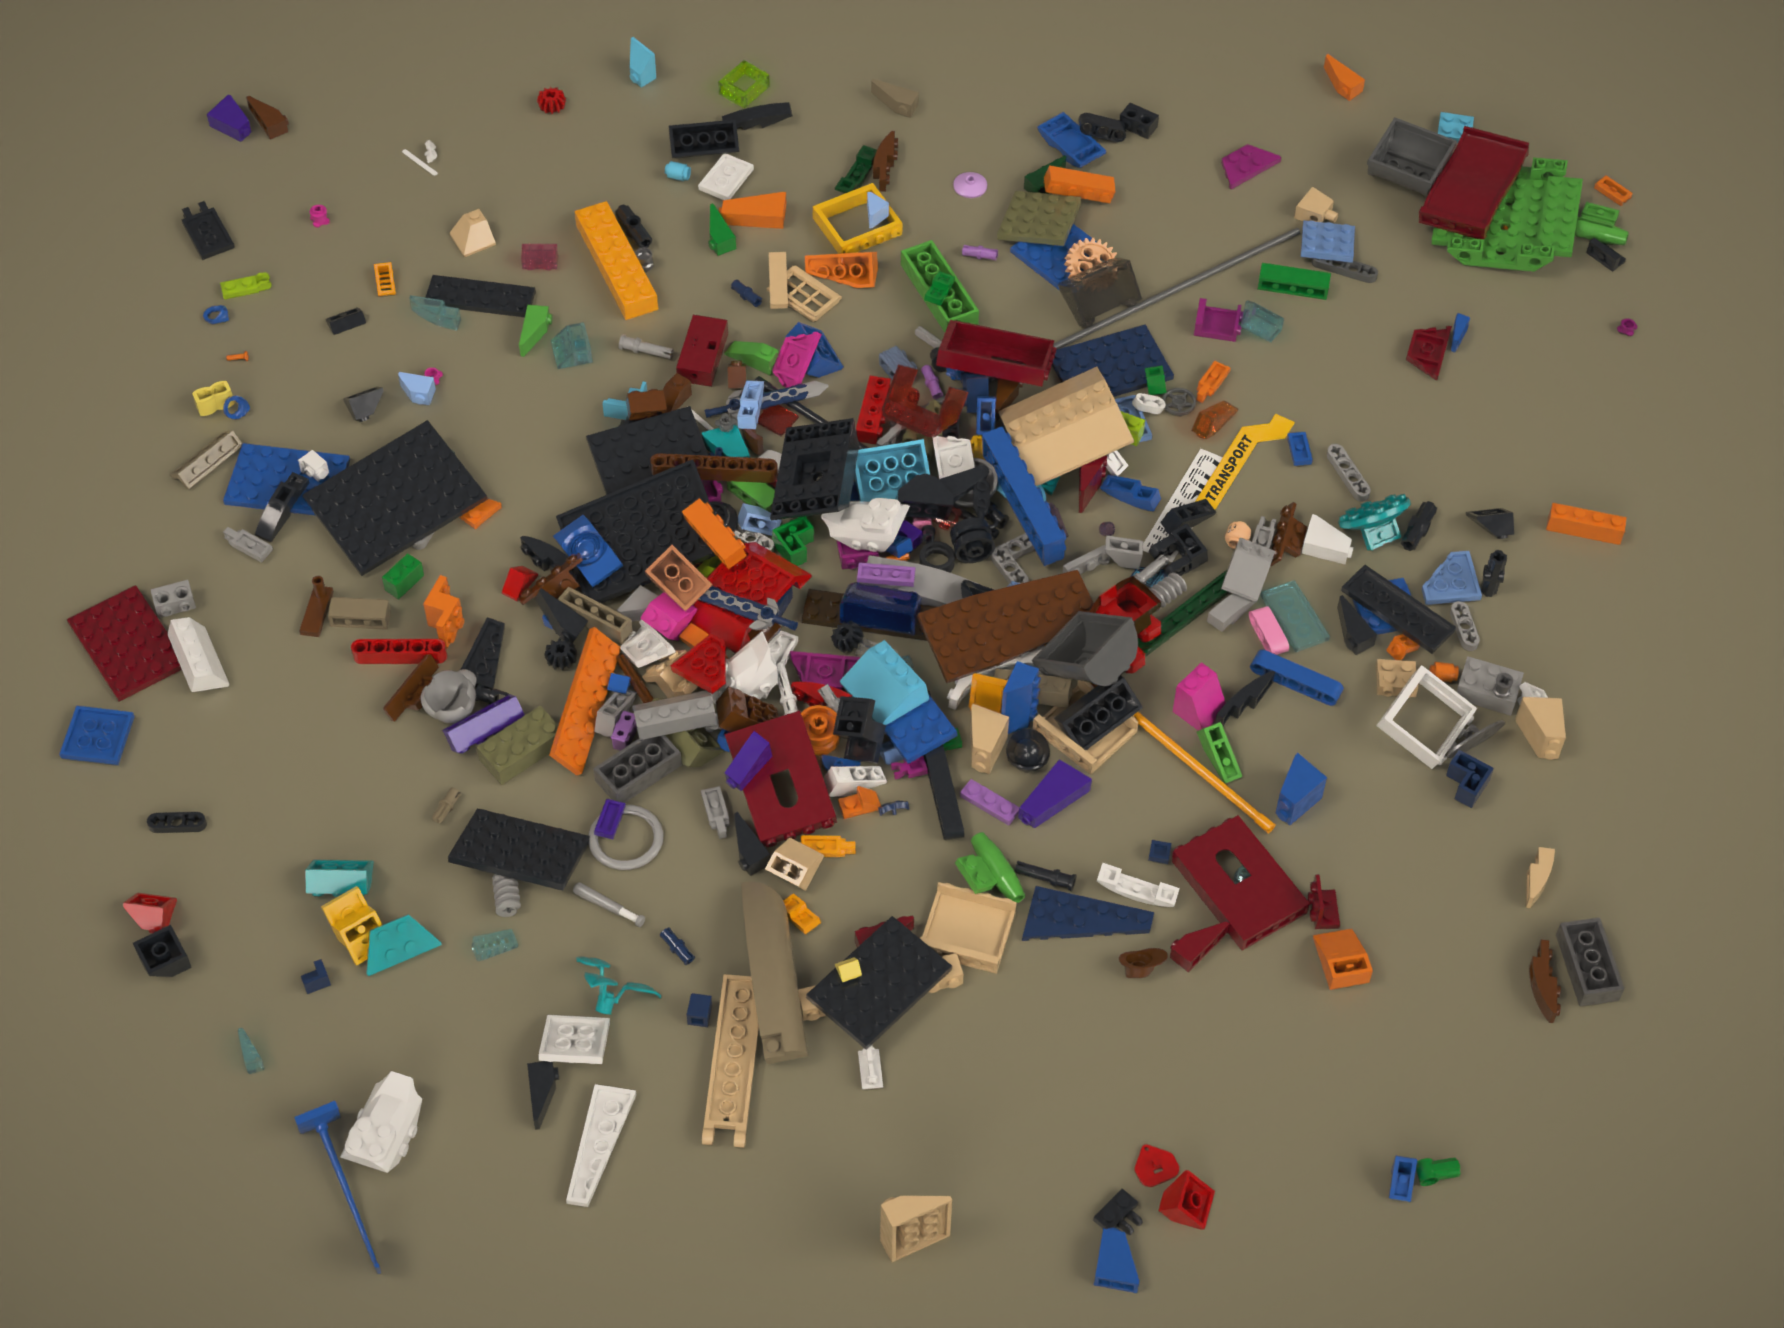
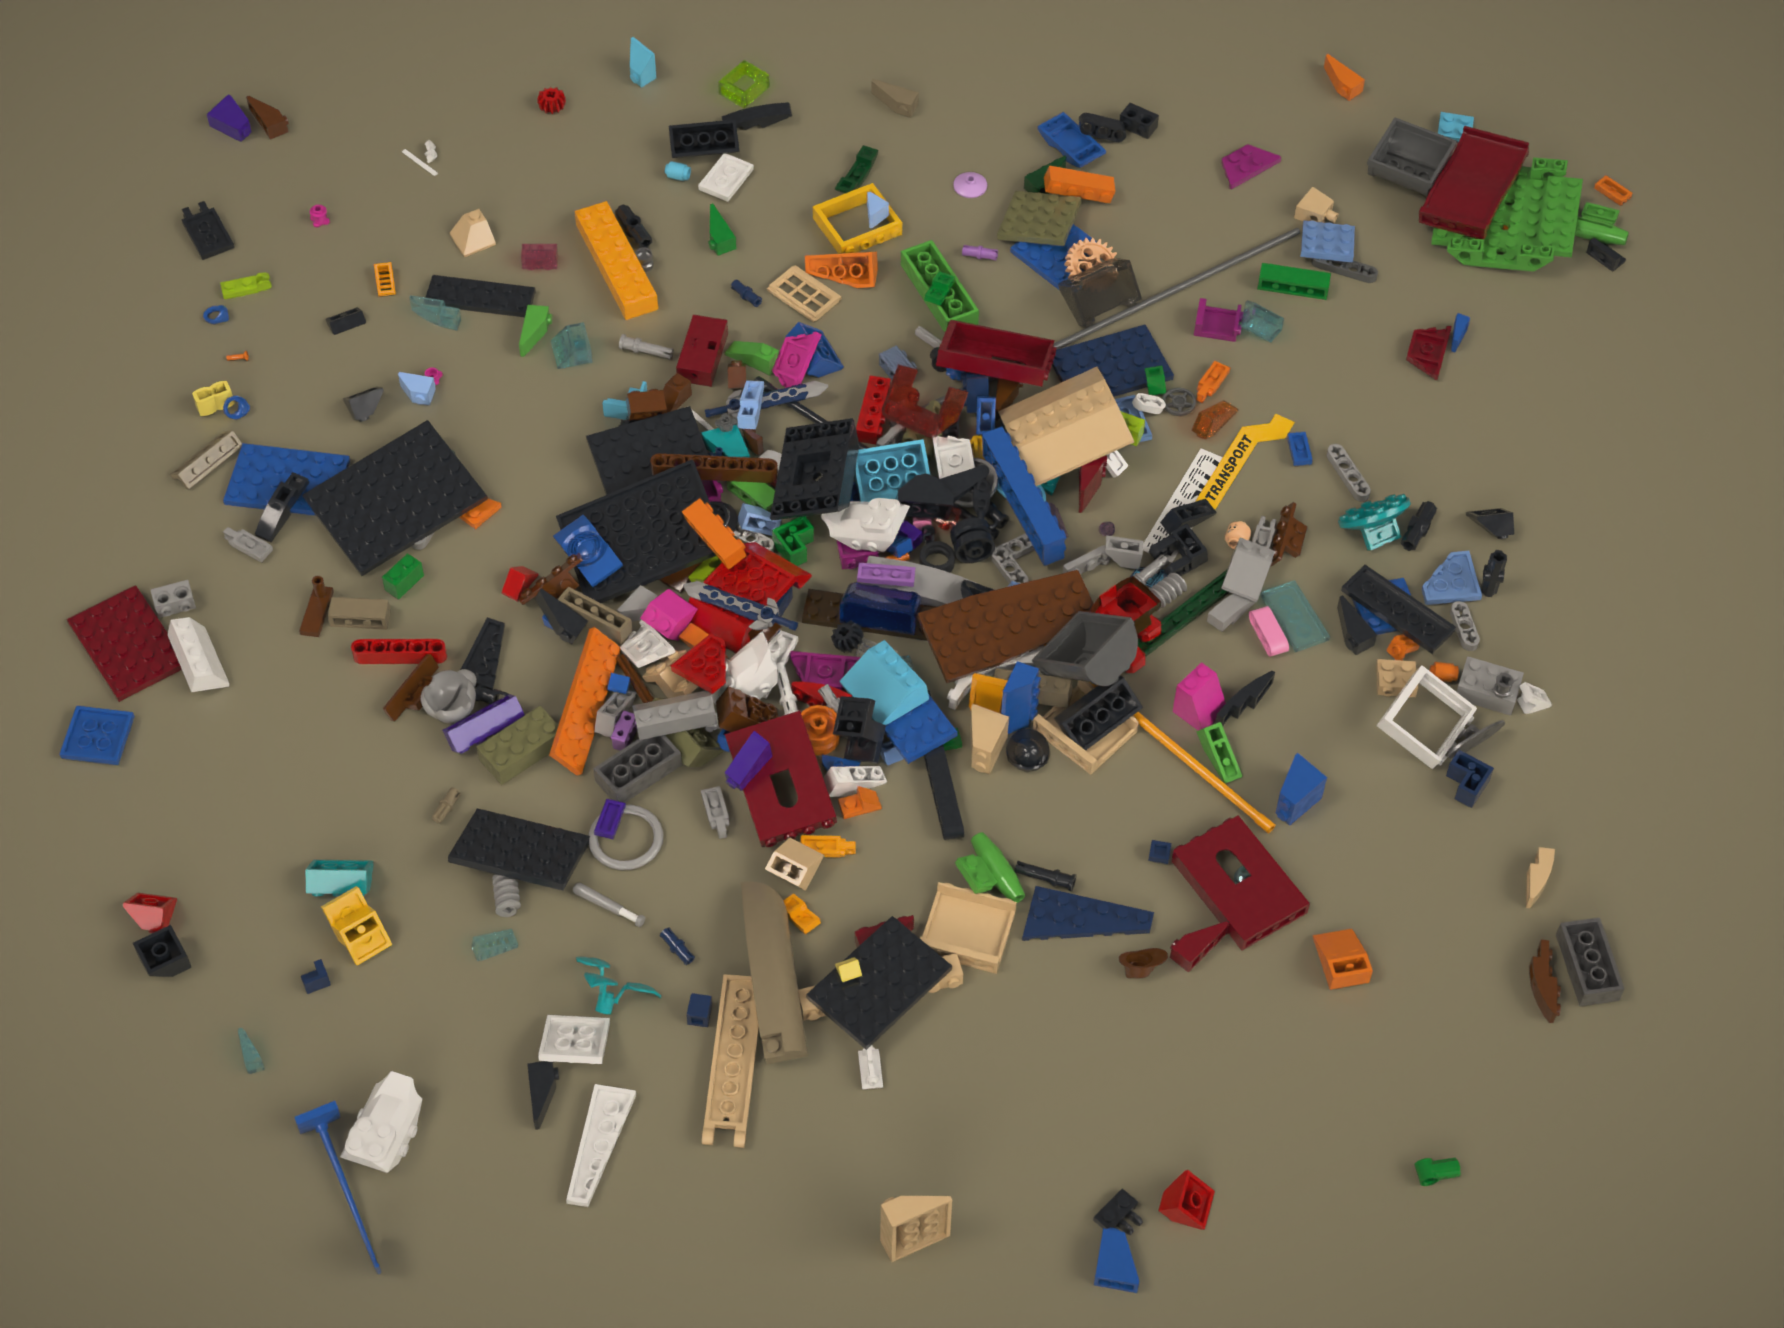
(171, 816): black beam -> none
(313, 466): white brick -> none
(397, 942): teal wing -> none
(443, 611): orange bracket -> none
(543, 554): black slope -> none
(560, 654): black gear -> none
(678, 578): nougat slope -> none
(751, 851): black slope -> none
(756, 211): orange slope -> none
(777, 419): clear red piece -> none
(778, 280): tan tile -> none
(885, 159): reddish brown slope -> none
(893, 806): dark blue piece -> none
(913, 769): magenta plate -> none
(932, 381): medium lavender pin -> none
(989, 802): medium lavender plate -> none
(1054, 793): dark purple slope -> none
(1131, 492): blue slope -> none
(1137, 889): white slope -> none
(1153, 1160): red piece -> none
(1297, 677): blue beam -> none
(1324, 906): dark red bracket -> none
(1326, 542): white slope -> none
(1402, 1178): blue slope -> none
(1542, 725): tan slope -> none
(1586, 523): orange brick -> none
(1627, 327): magenta plate -> none

